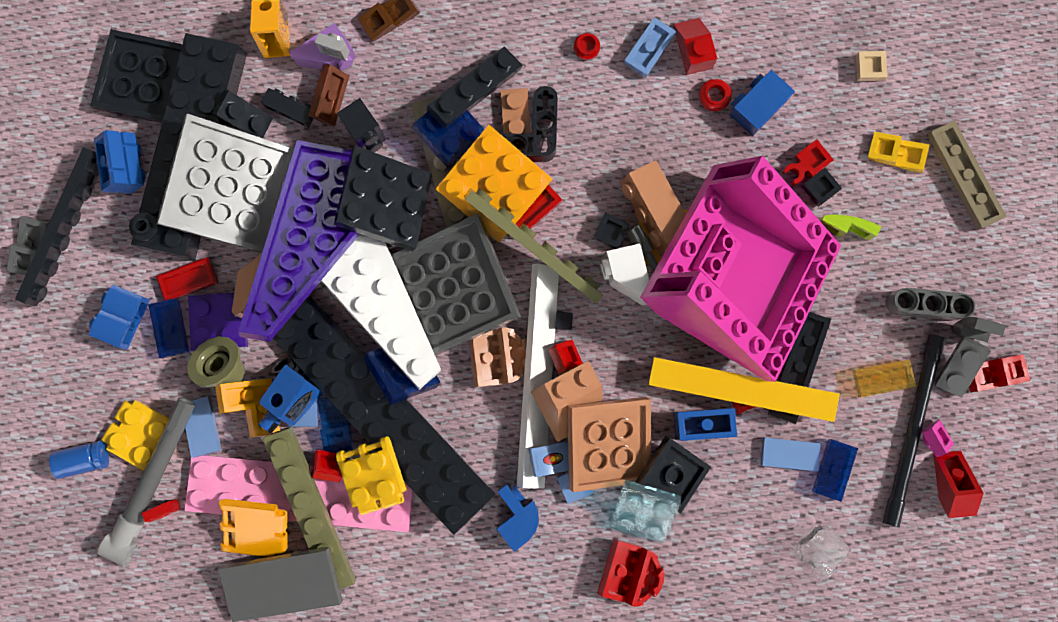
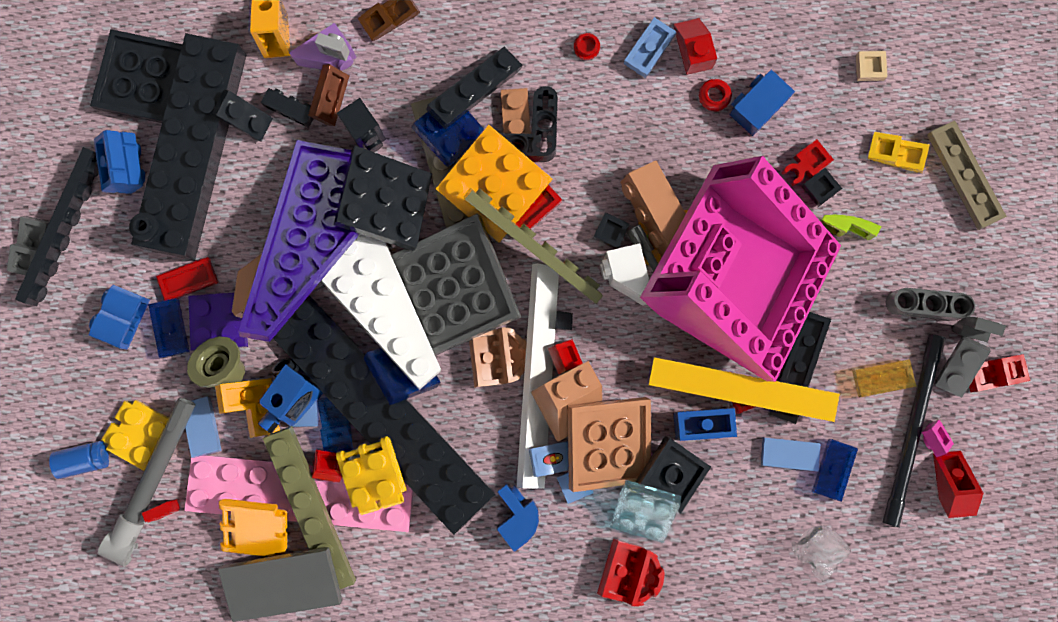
(224, 184): plate -> none

